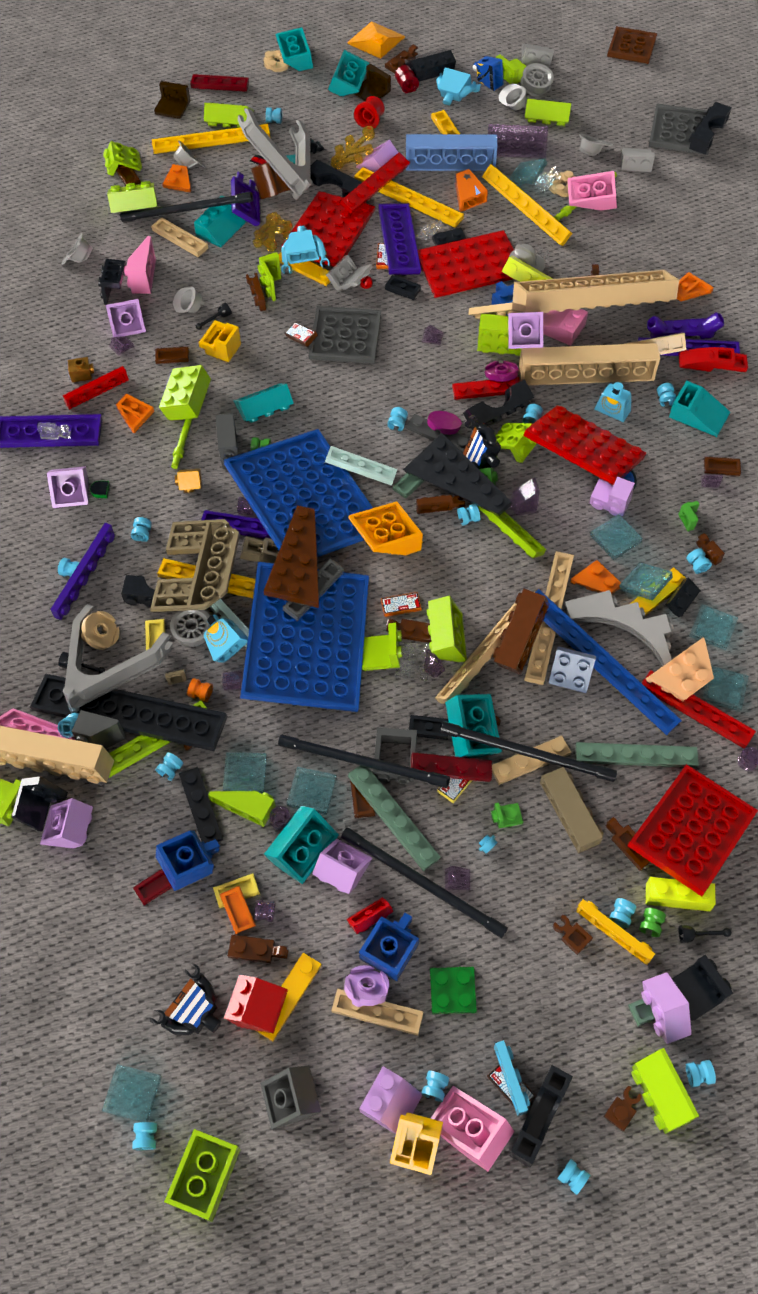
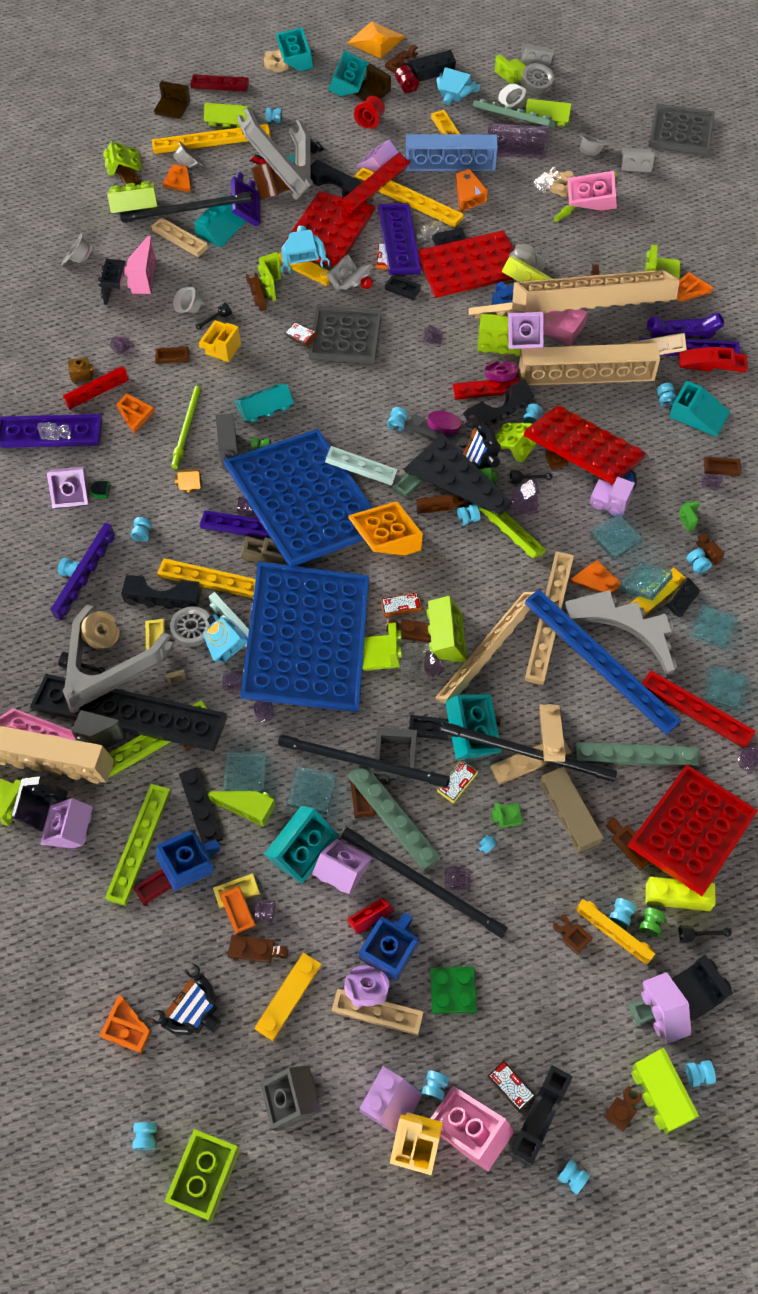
(66, 725): medium azure wheel -> none
(125, 1027): none -> orange wing
(126, 318): lavender slope -> none
(131, 1093): clear light blue plate -> none
(138, 845): none -> lime plate
(169, 766): medium azure wheel -> none
(185, 393): lime brick -> none
(200, 690): orange wheel -> none
(217, 550): dark tan slope -> none
(255, 1004): red slope -> none
(262, 706): none -> clear purple wheel
(272, 221): clear yellow plant -> none
(279, 814): clear purple wheel -> none
(295, 568): reddish brown wing -> none
(326, 578): dark grey plate -> none
(338, 161): clear yellow plant -> none
(453, 766): dark red plate -> none
(489, 72): blue torso -> none
(512, 1078): medium azure plate -> none
(517, 476): none -> black hinge
(519, 114): none -> sand green plate
(521, 631): reddish brown brick -> none
(527, 205): yellow plate -> none
(528, 172): clear light blue plate -> none
(552, 733): none -> tan plate
(555, 461): none -> reddish brown plate
(572, 669): plate -> none
(615, 402): medium azure torso -> none
(632, 45): reddish brown plate -> none
(670, 265): none -> lime bracket
(685, 672): light nougat wing -> none
(715, 118): black arch -> none

